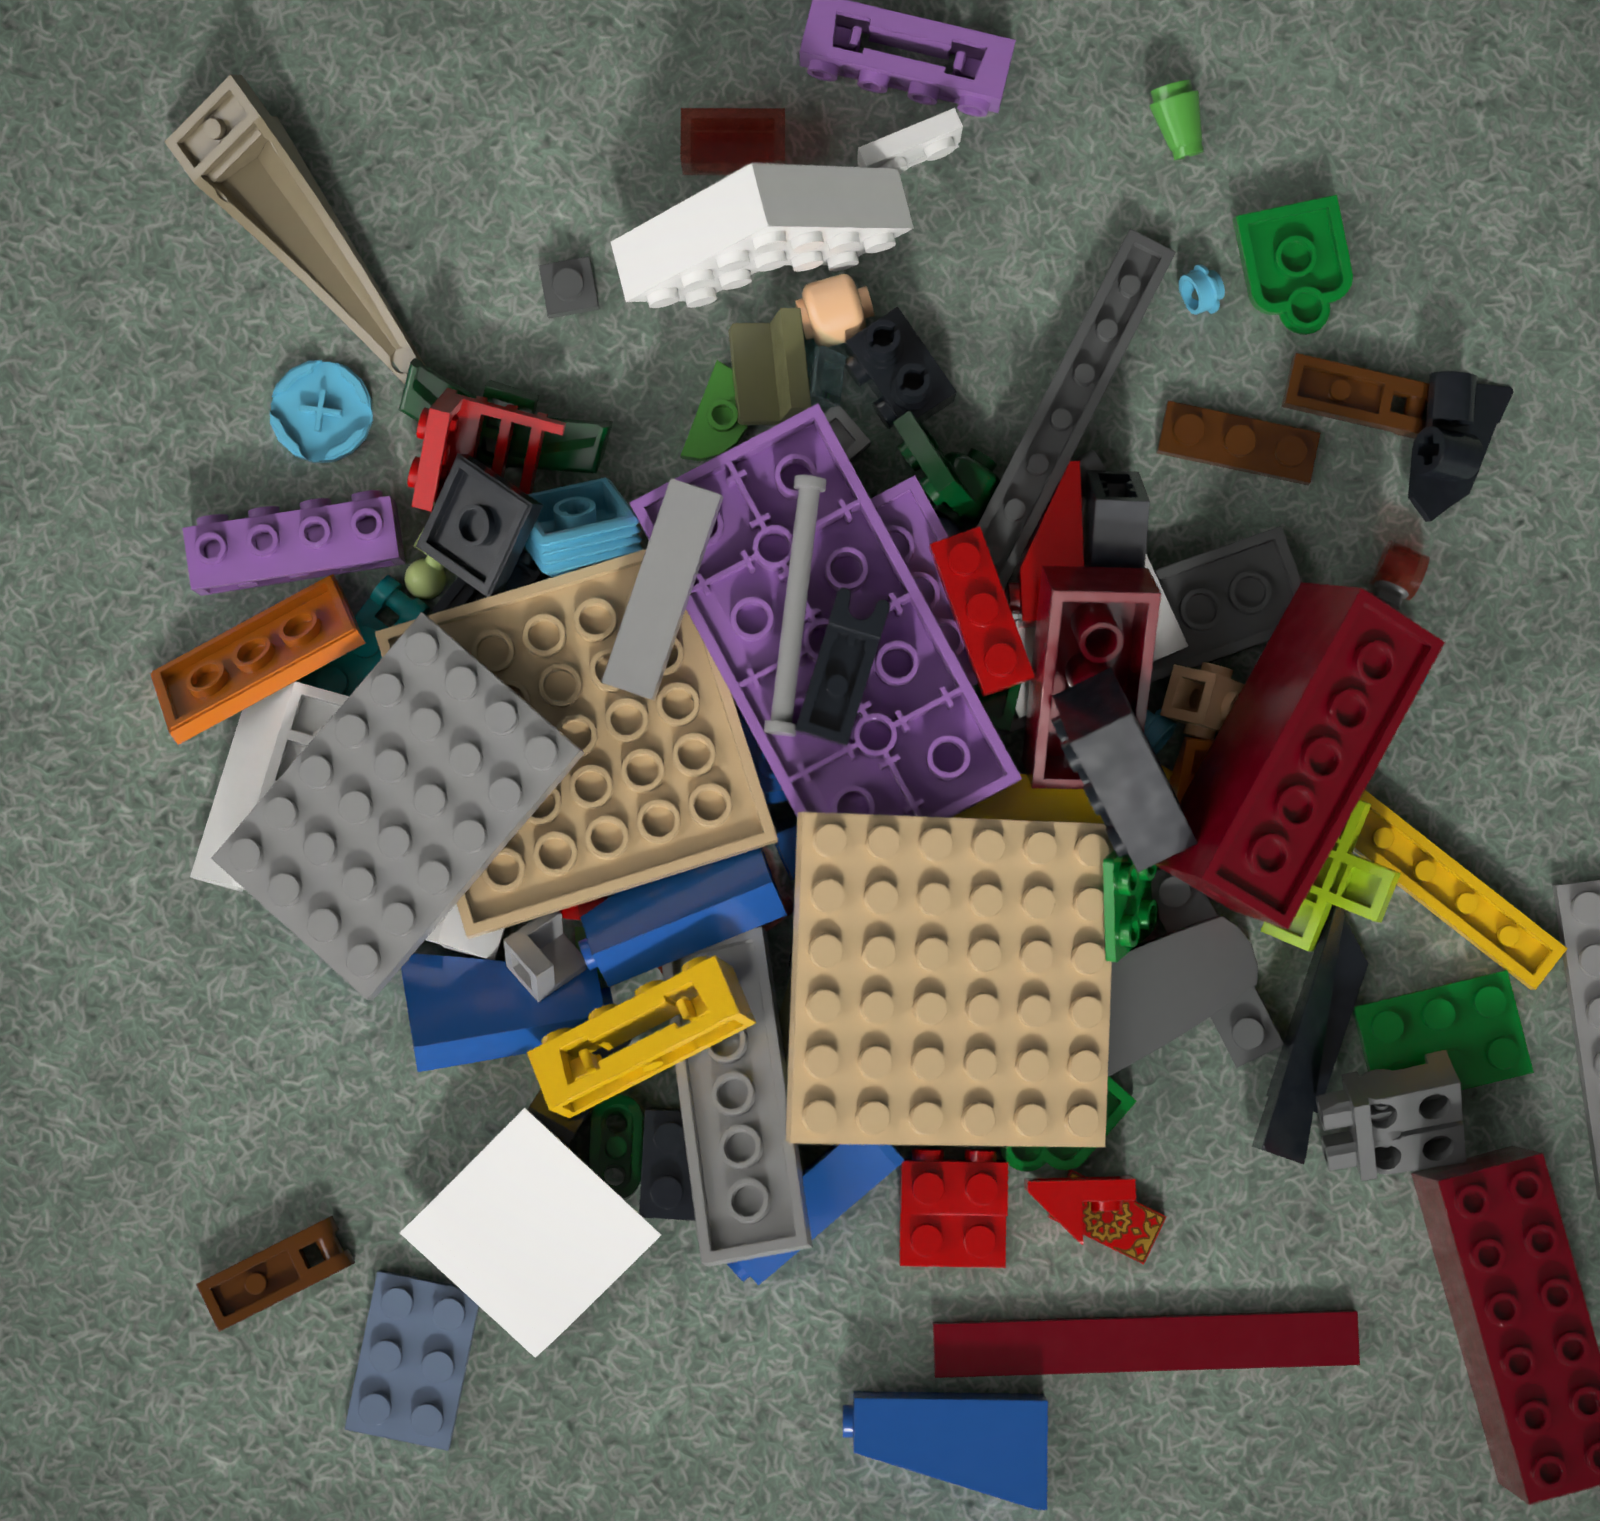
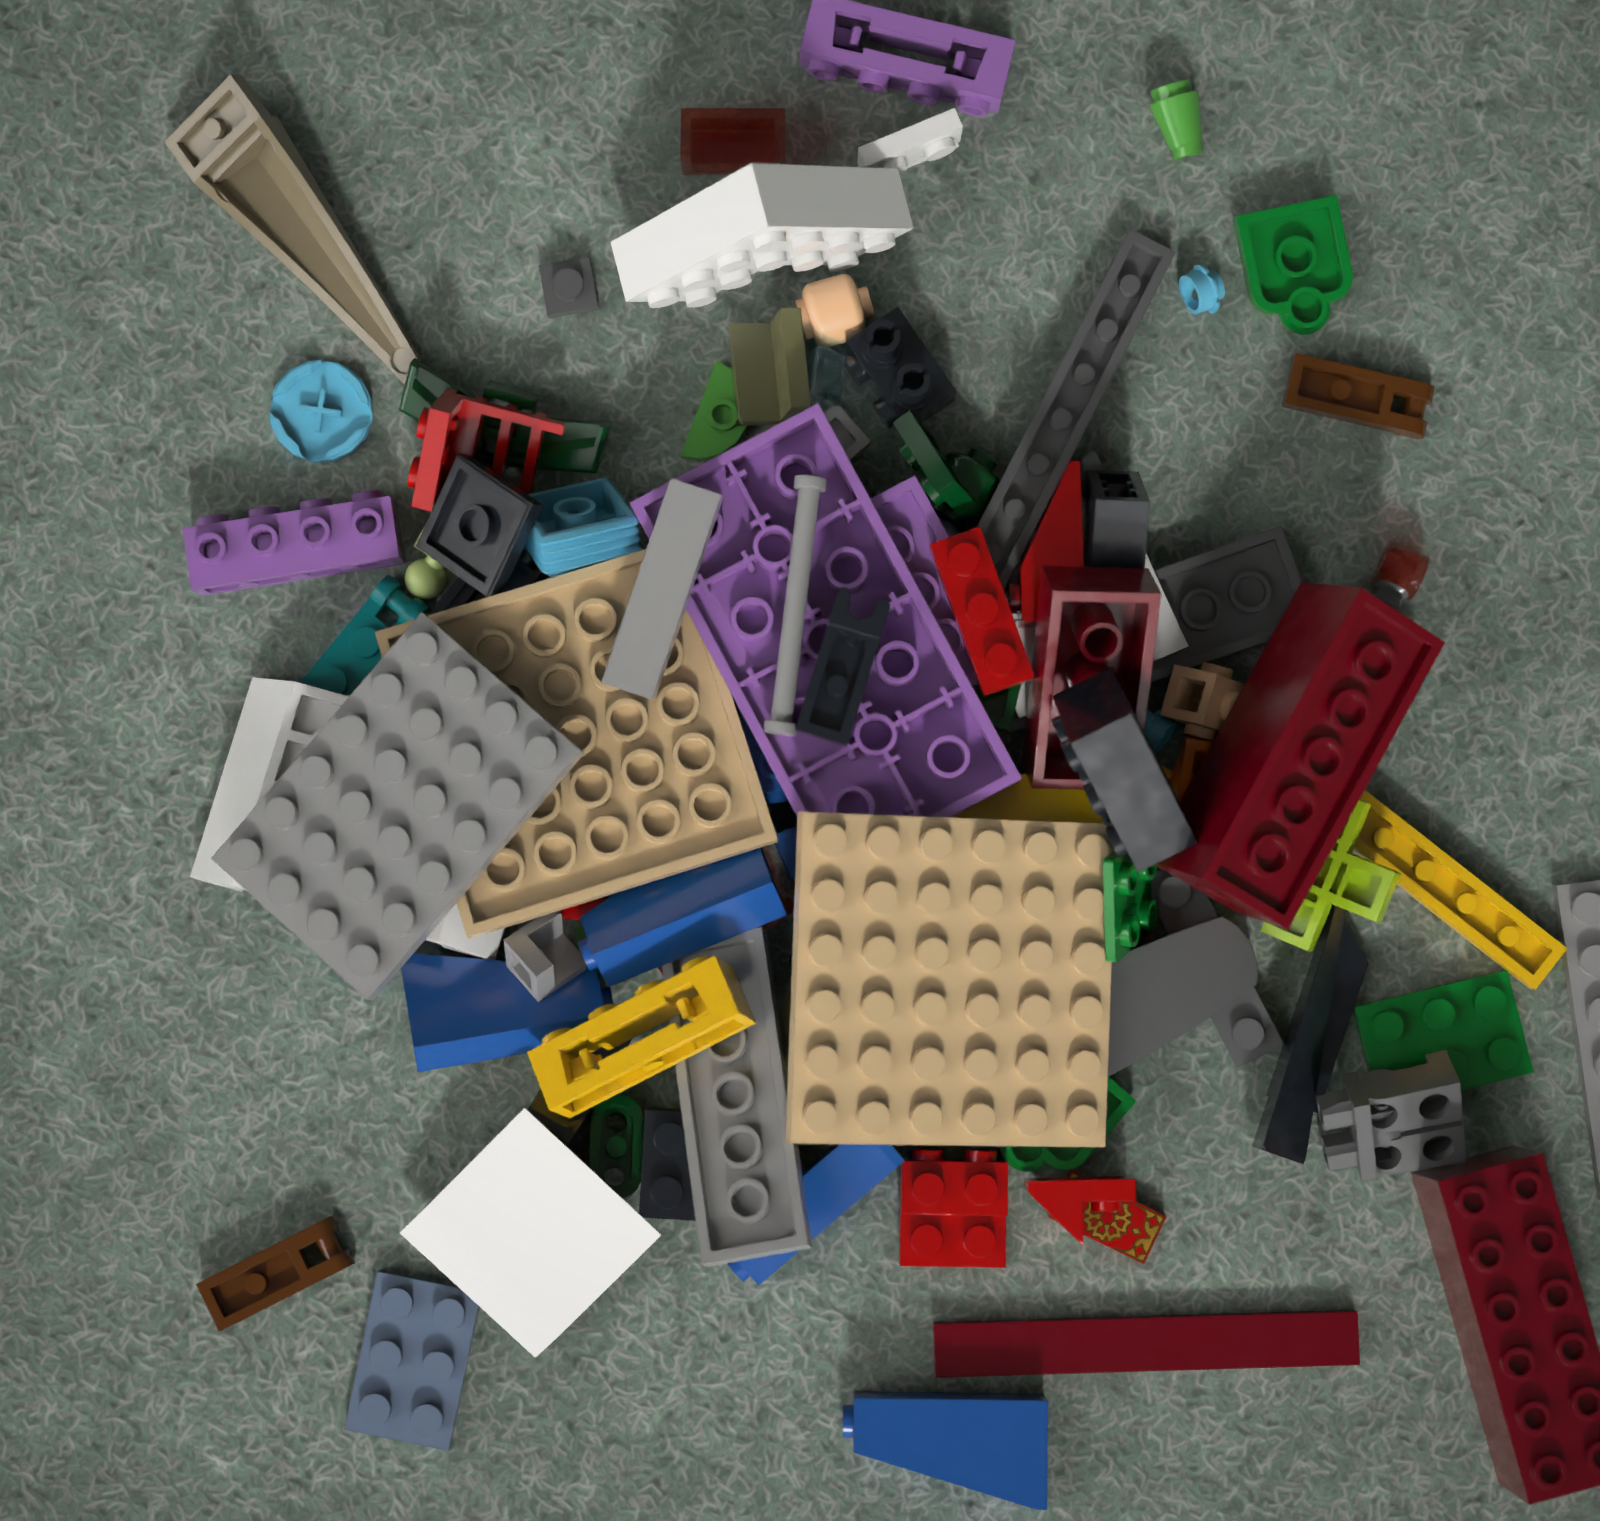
(256, 658): orange tile -> none
(1238, 443): reddish brown plate -> none
(1454, 441): black panel -> none

